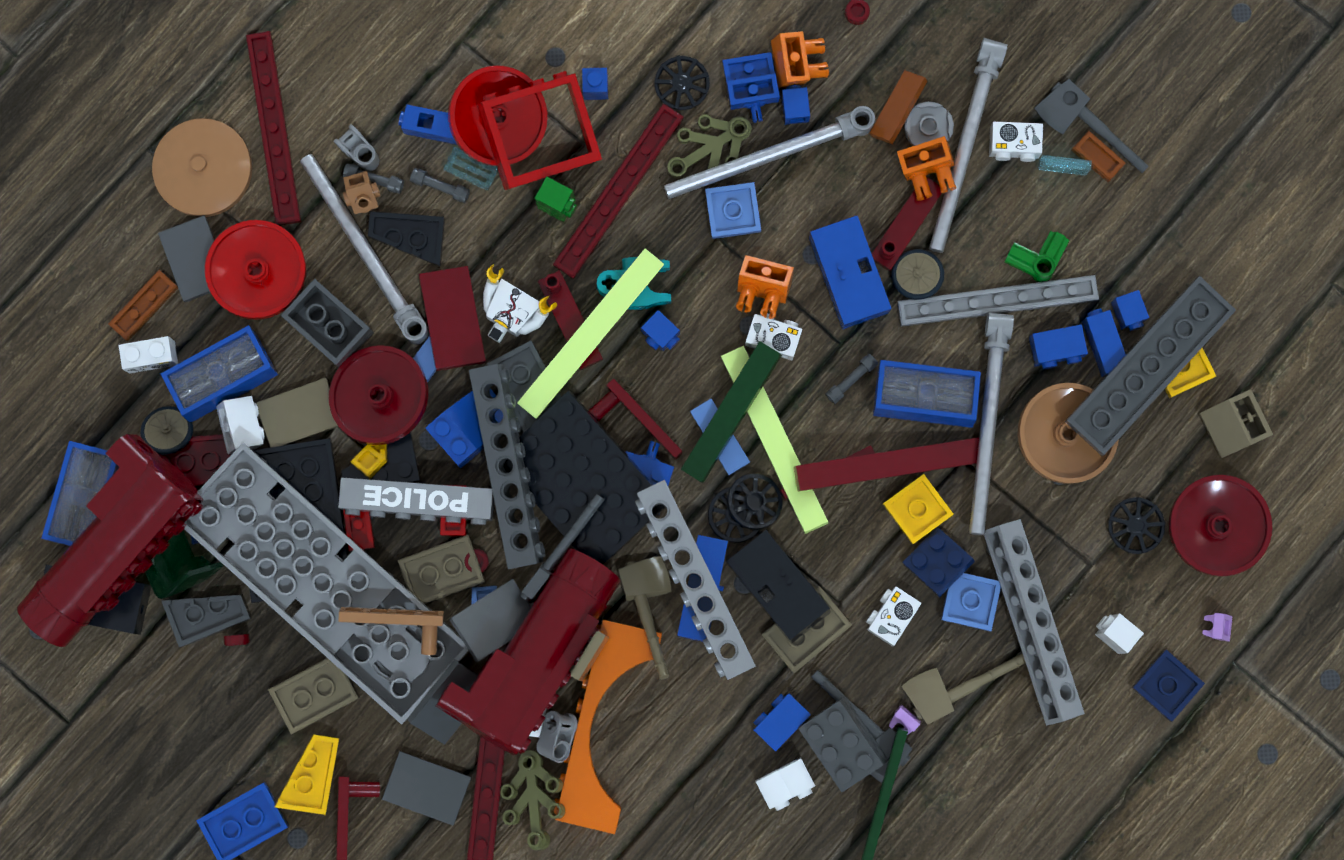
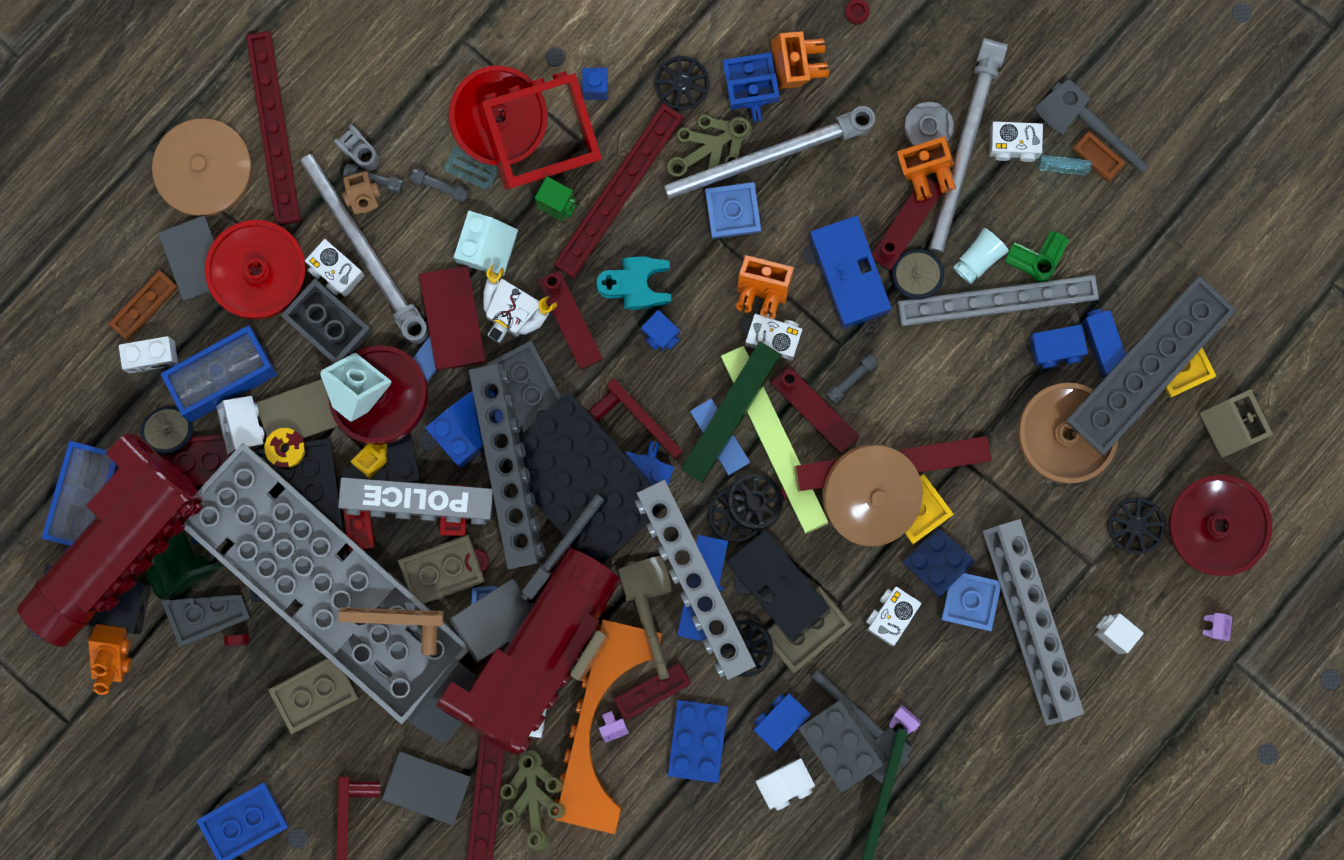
(108, 656): none -> orange brick
(296, 450): none -> yellow piece
(312, 777): yellow wing -> none
(334, 268): none -> white brick
(353, 386): none -> light aqua slope
(410, 233): black wing -> none
(426, 124): blue brick -> none
(485, 243): none -> light aqua slope
(556, 737): light grey piece -> none
(590, 333): yellowish green tile -> none
(613, 728): none -> lavender tile
(651, 692): none -> dark red tile
(697, 741): none -> blue plate
(751, 646): none -> black wheel
(795, 105): blue brick -> none
(814, 409): none -> dark red piece
(872, 495): none -> medium nougat dish
(898, 107): dark orange tile -> none
(926, 393): brick -> none
(932, 699): dark tan piece -> none
(980, 256): none -> light aqua plant
(999, 331): flat silver piece -> none
(1130, 311): blue brick -> none
(1168, 685): dark blue plate -> none

